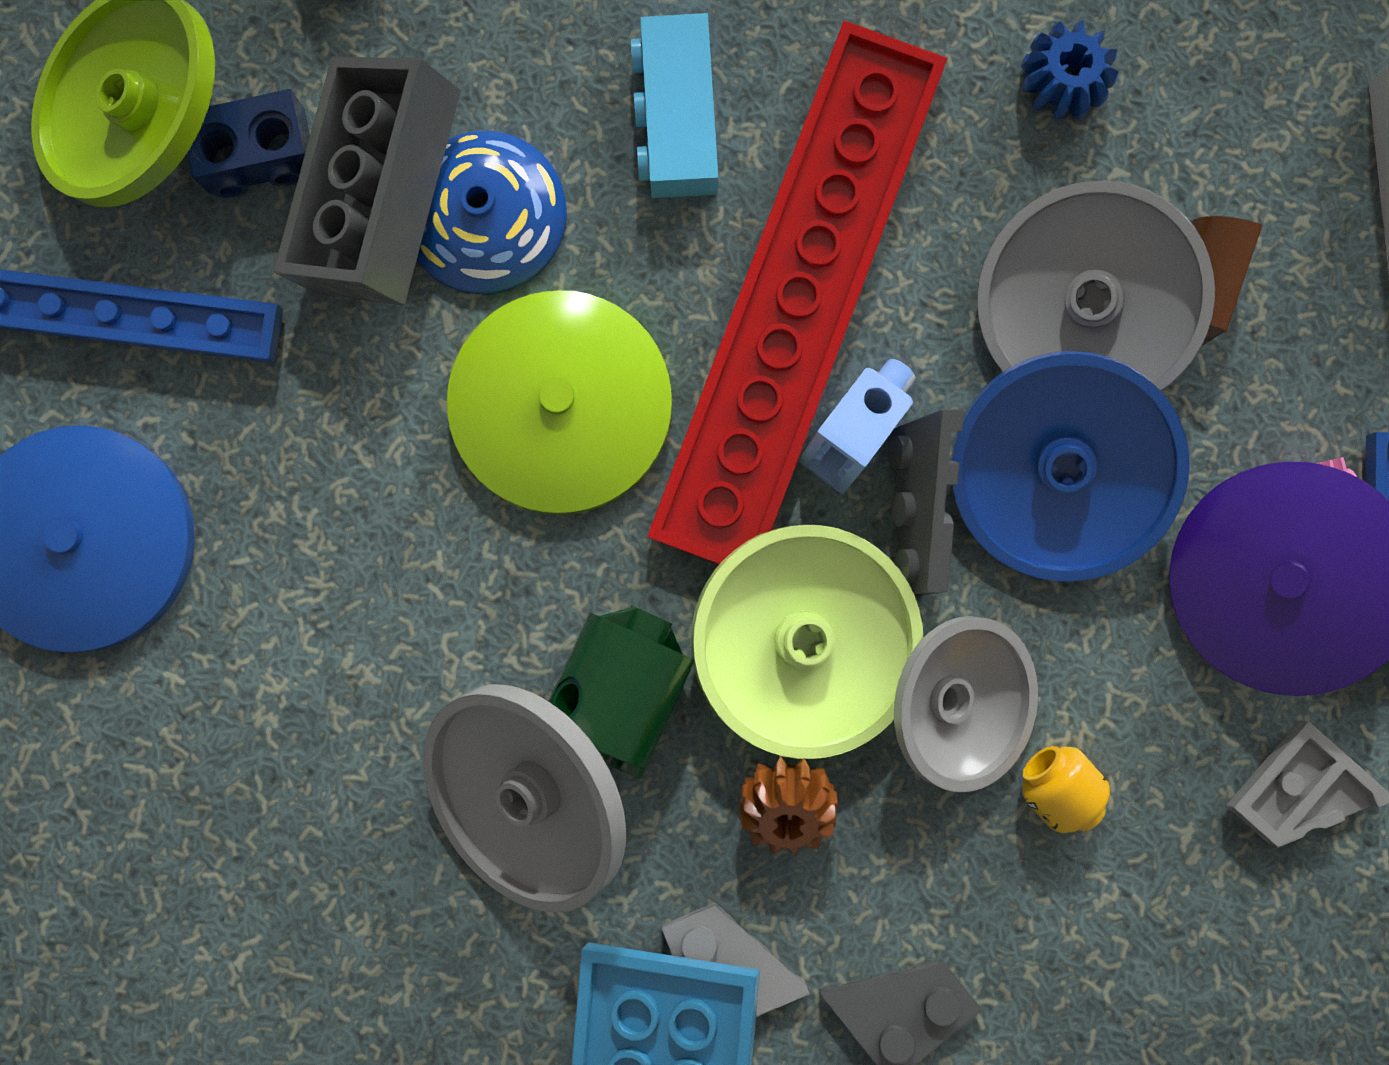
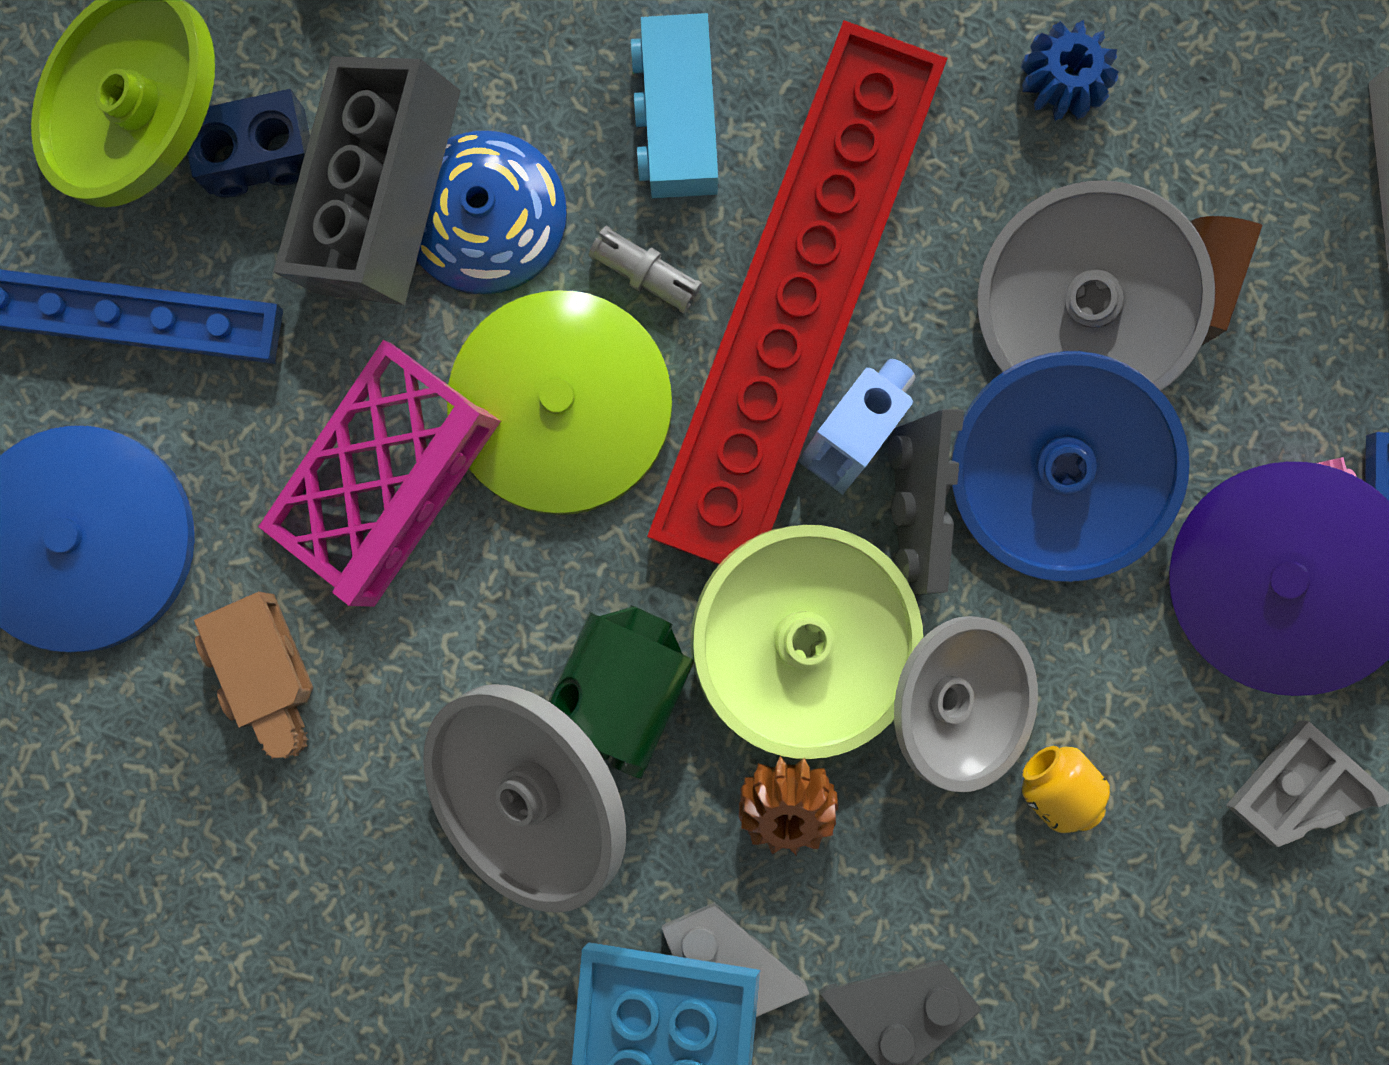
(257, 671): none -> medium nougat hinge
(407, 511): none -> dark pink fence
(645, 269): none -> light grey pin

